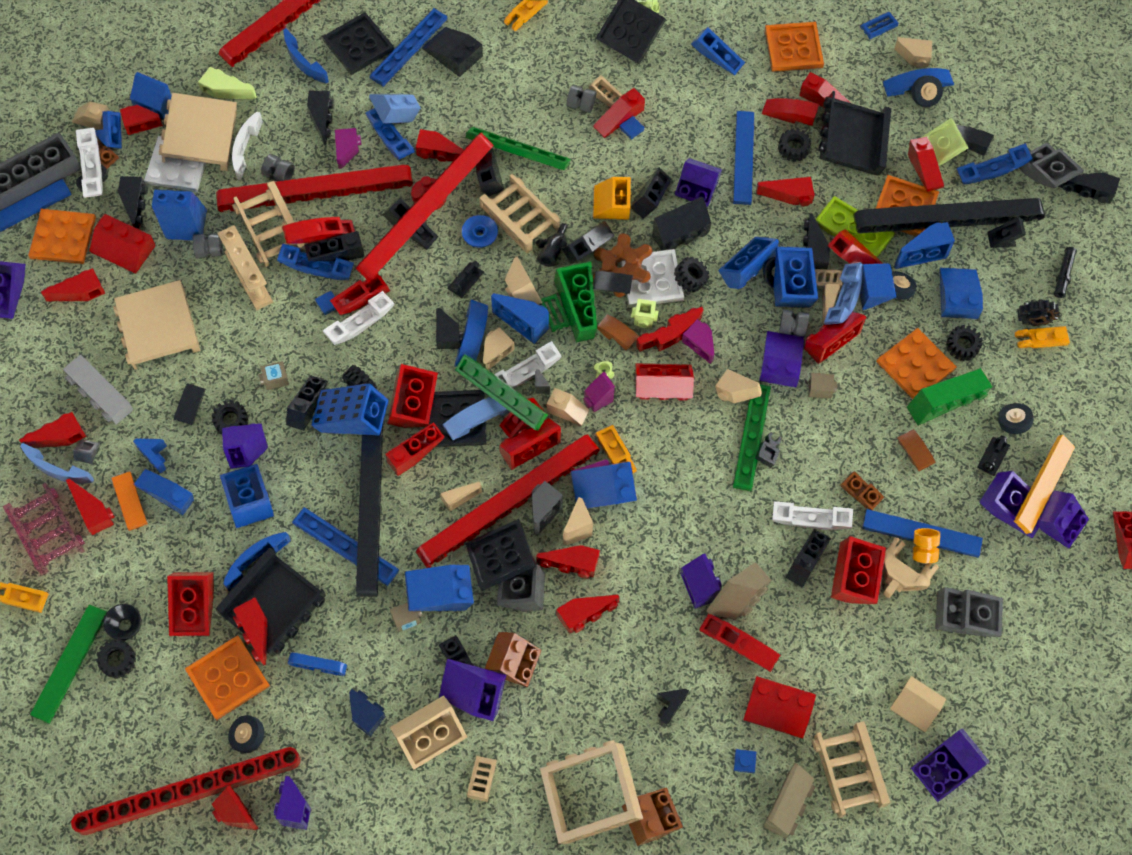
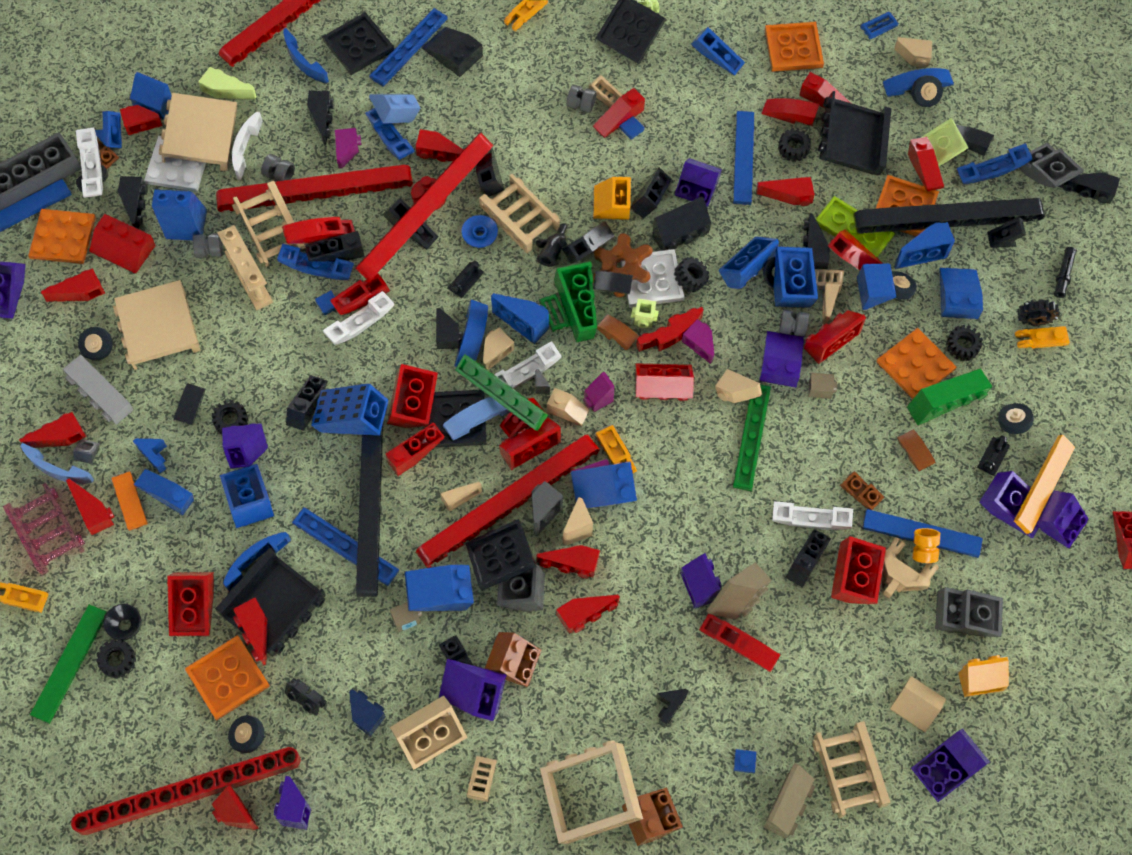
(90, 115): tan slope -> none
(95, 343): none -> black wheel
(274, 375): dark tan brick -> none
(297, 691): none -> black hinge
(311, 663): blue beam -> none
(356, 376): black tyre -> none
(520, 284): tan slope -> none
(521, 149): green tile -> none
(599, 367): yellowish green plate -> none
(767, 451): black plate -> none
(779, 707): red slope -> none
(848, 296): medium blue slope -> none
(984, 676): none -> light orange slope

